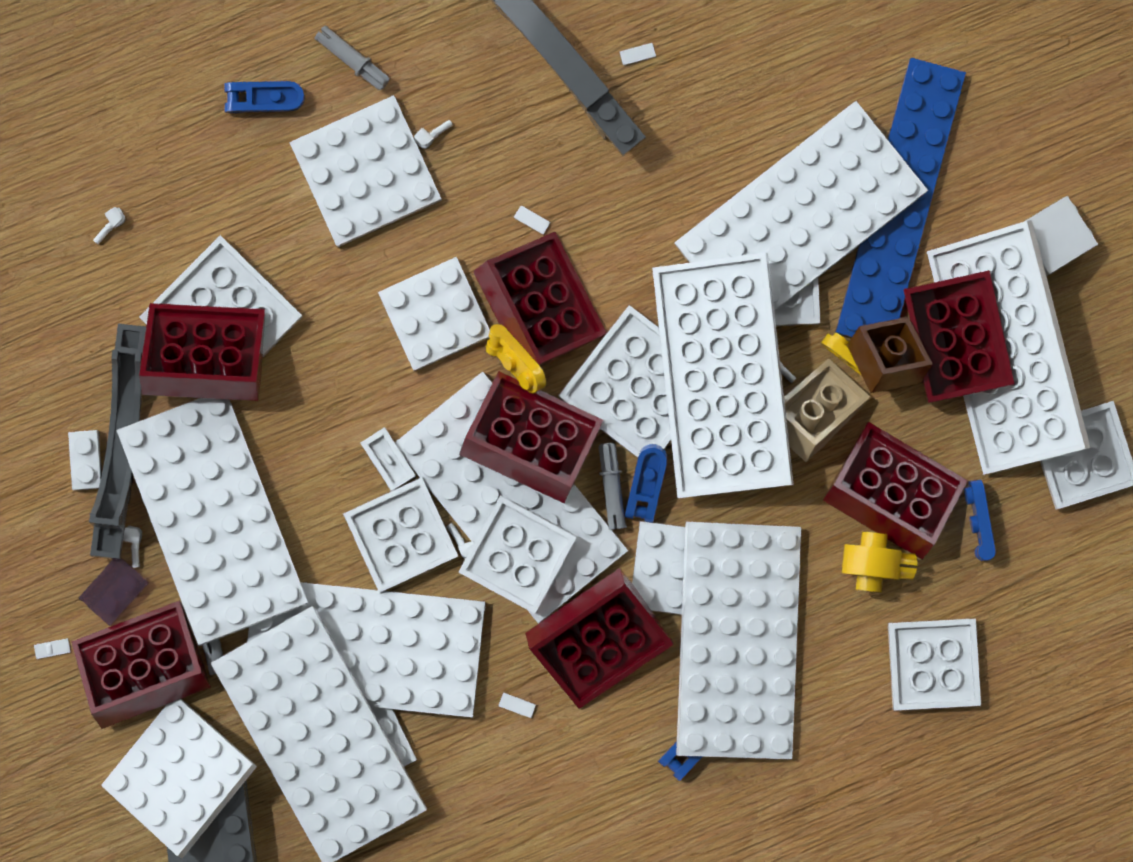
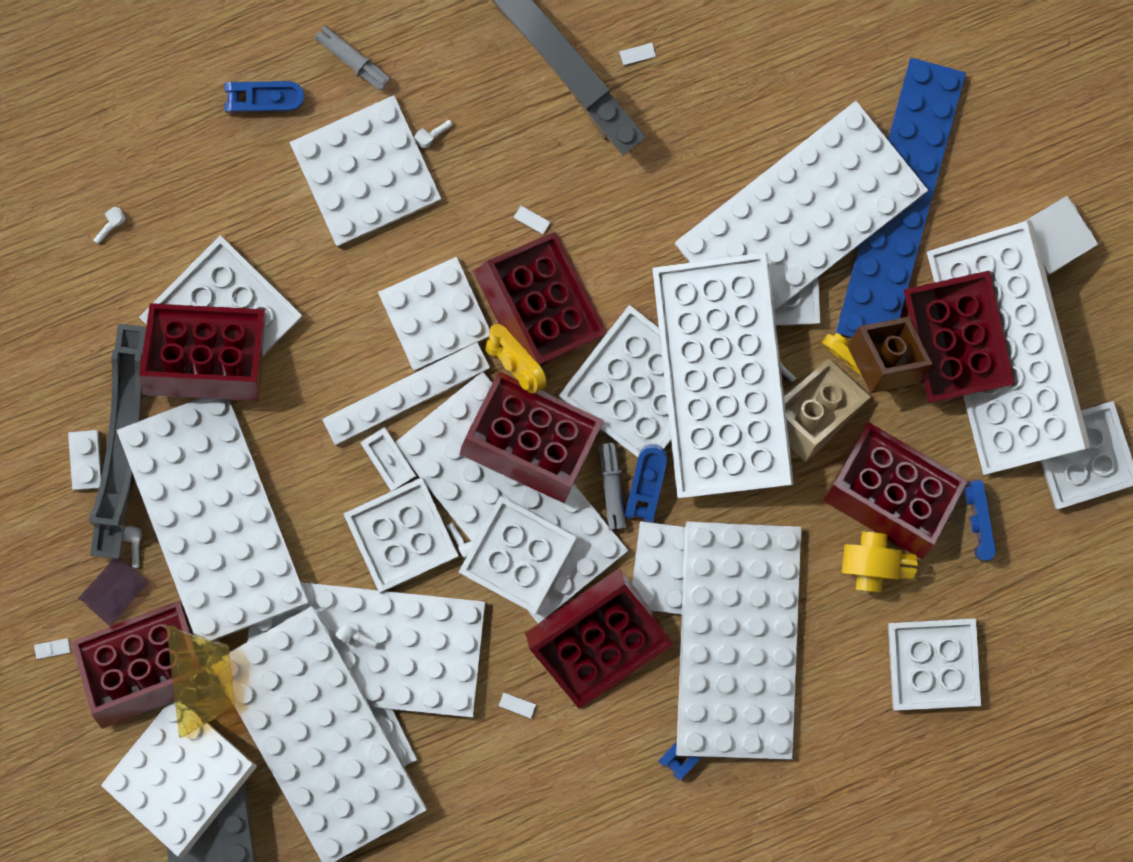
(199, 678): none -> clear yellow wing
(346, 633): none -> white hand
(406, 393): none -> white plate

